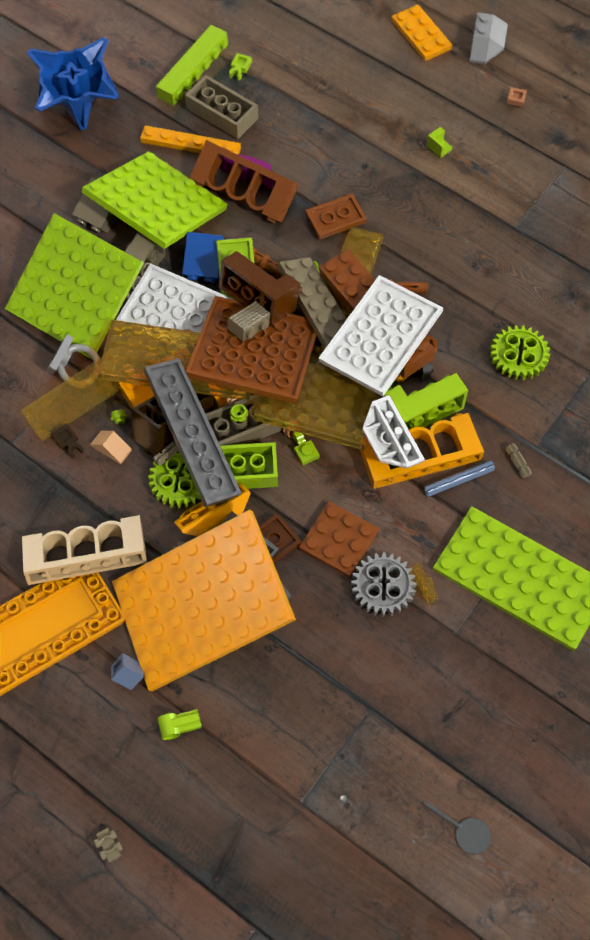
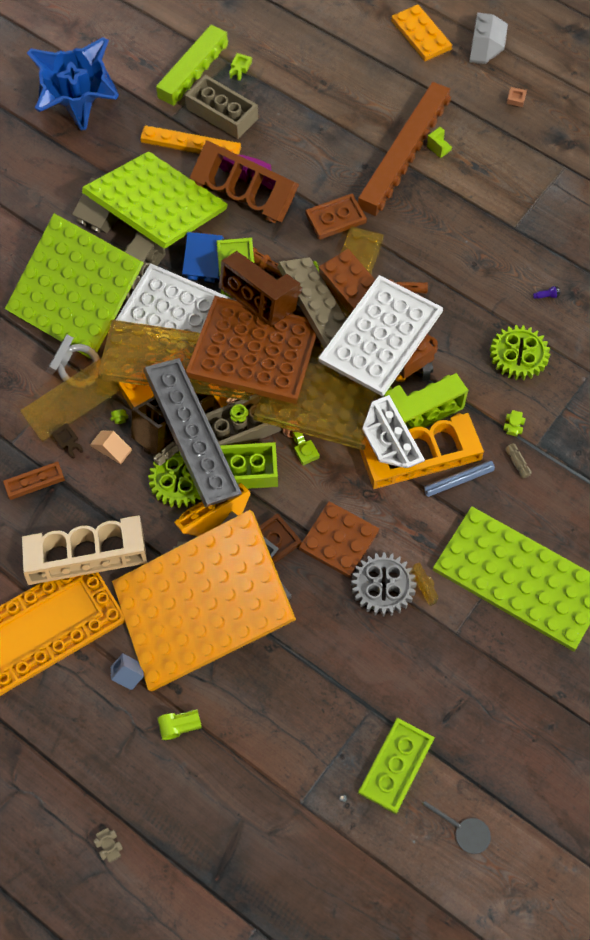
(34, 480): none -> dark orange plate
(249, 321): dark tan brick -> none
(396, 765): none -> lime tile
(404, 148): none -> dark orange brick
(515, 420): none -> lime piece
(553, 292): none -> dark purple piece

